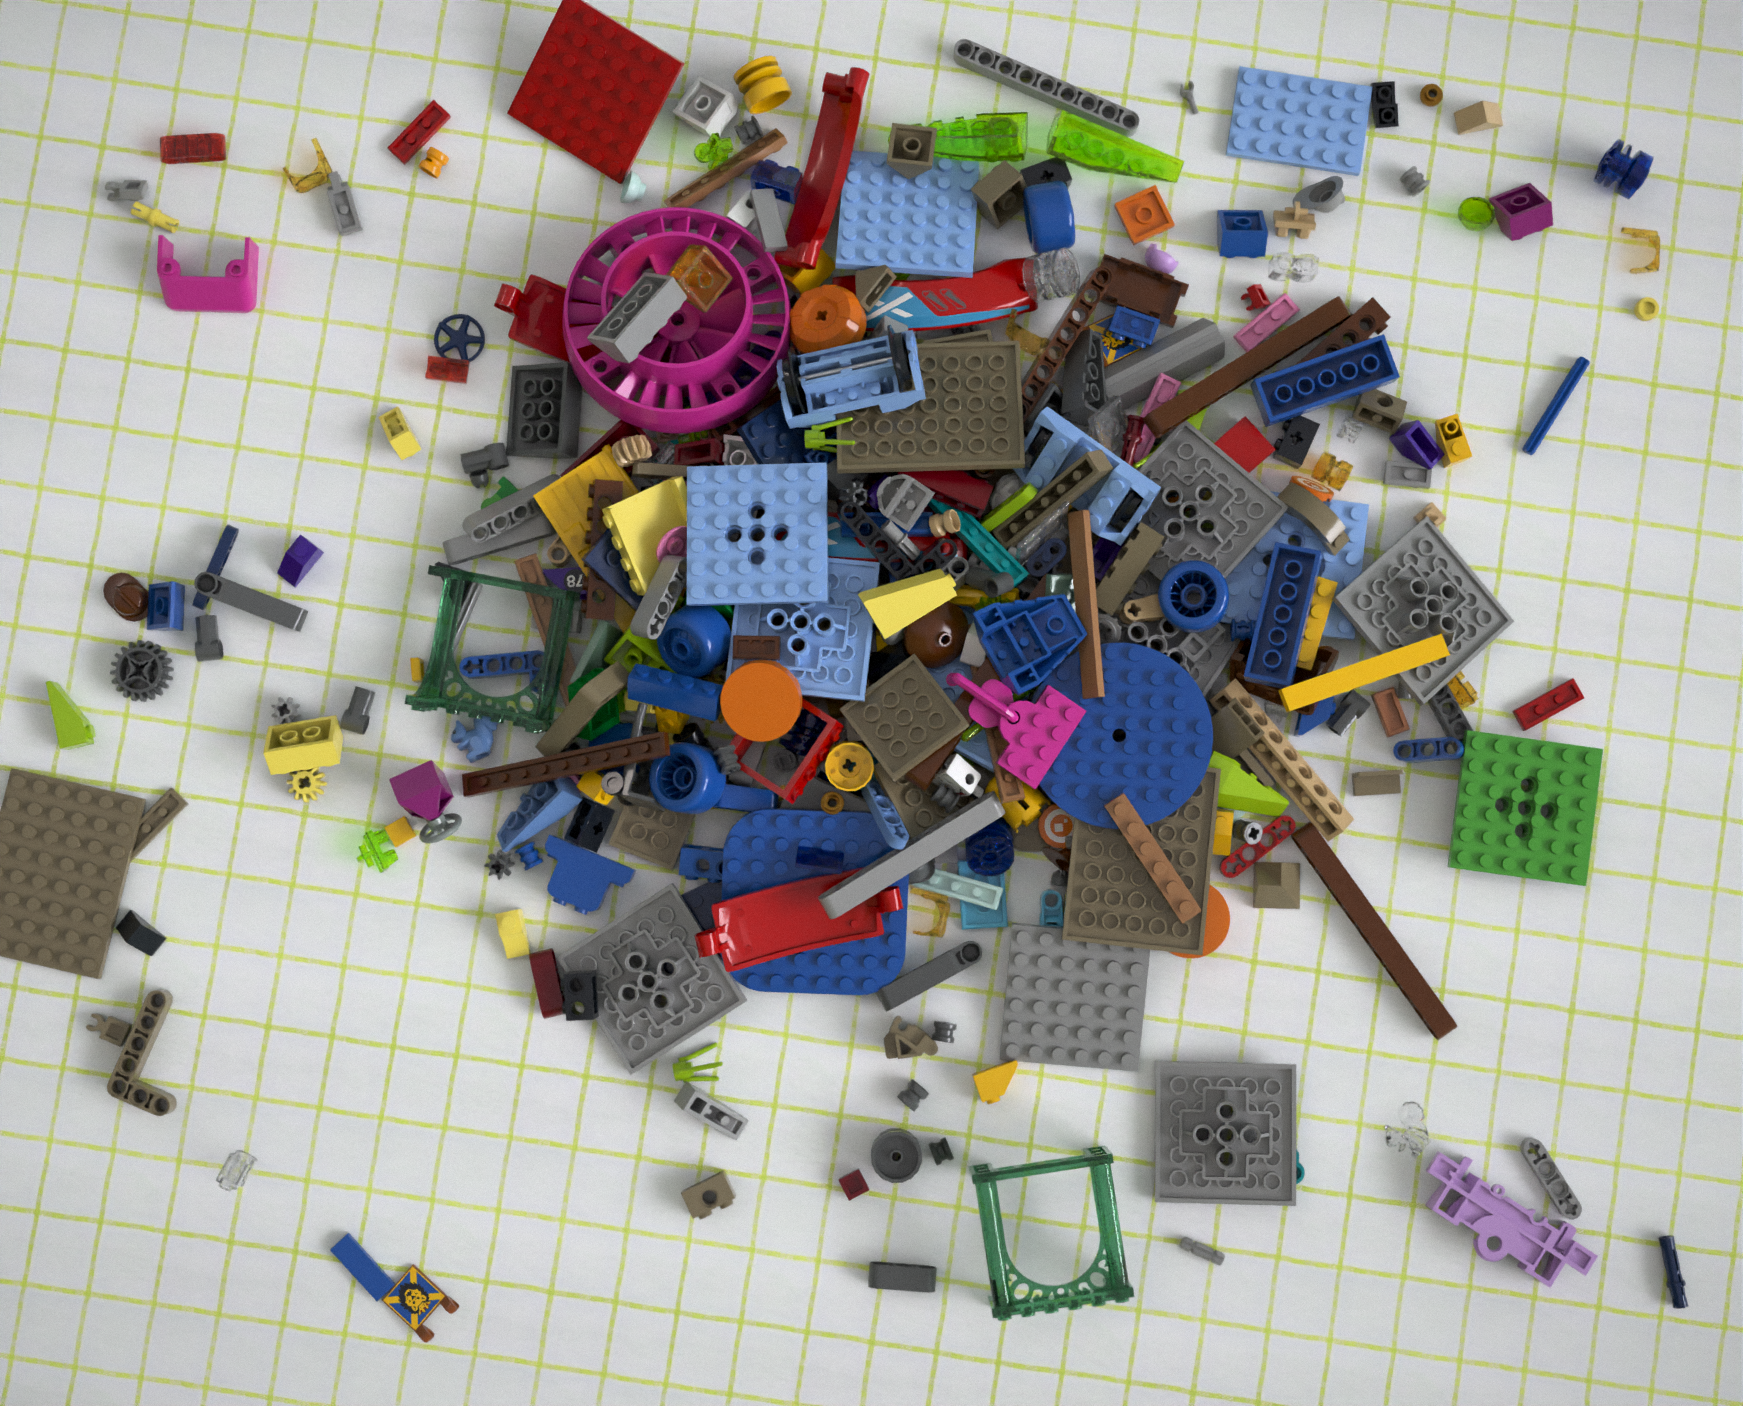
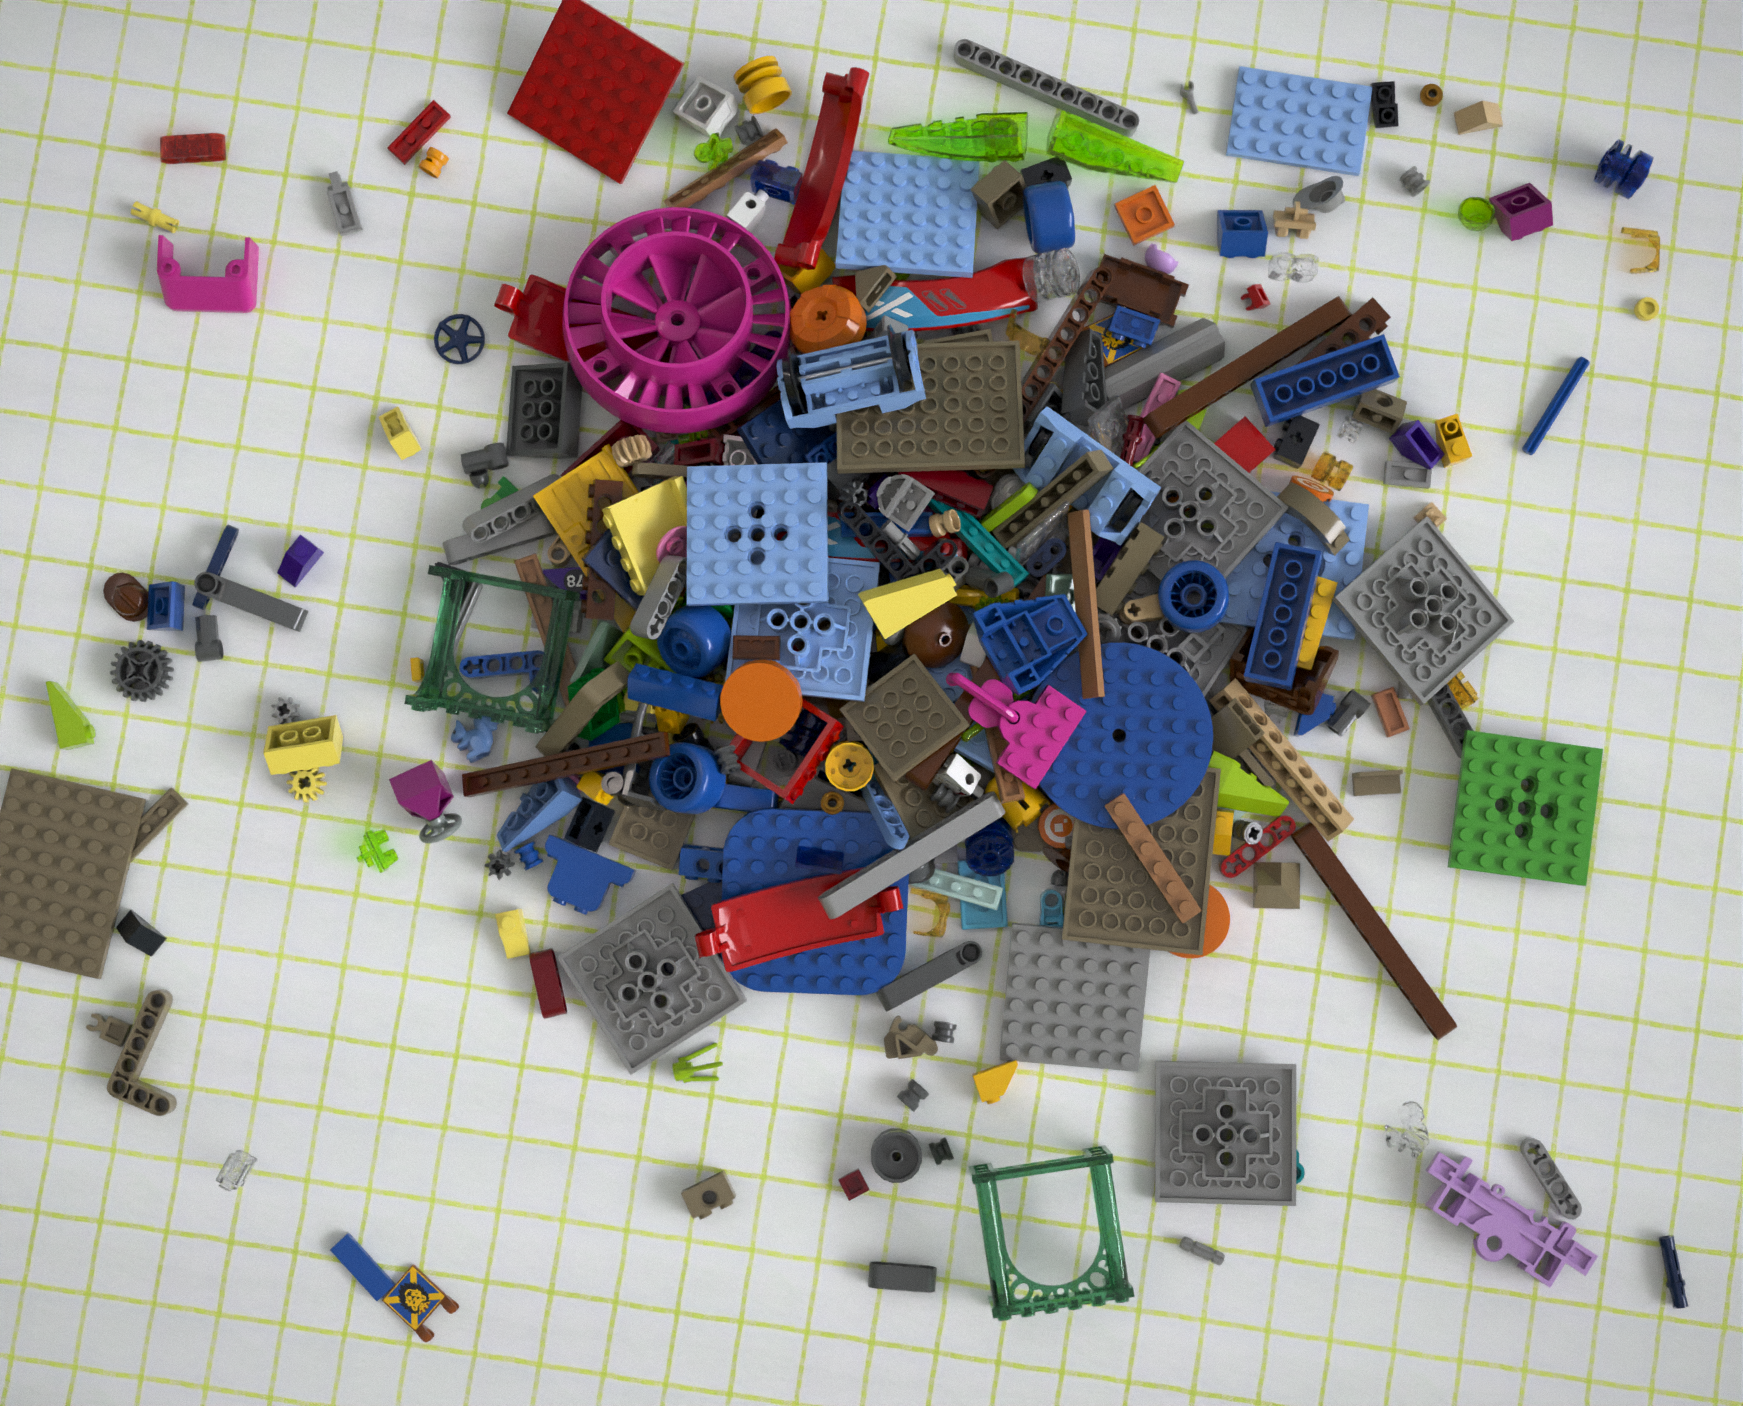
(129, 189): light grey plate -> none
(314, 179): clear yellow helmet -> none
(357, 715): dark grey piece -> none
(400, 831): yellow tile -> none
(447, 369): clear red hips -> none
(587, 995): black brick -> none
(632, 189): light aqua piece -> none
(638, 316): light grey slope -> none
(700, 276): clear yellow slope -> none
(710, 1110): light grey slope -> none
(768, 220): light grey tile -> none
(817, 441): lime plant -> none
(911, 149): dark tan slope -> none
(1242, 630): blue bush -> none
(1266, 323): bright pink tile -> none
(1363, 673): yellow tile -> none
(1418, 745): blue beam -> none
(1548, 704): red tile -> none

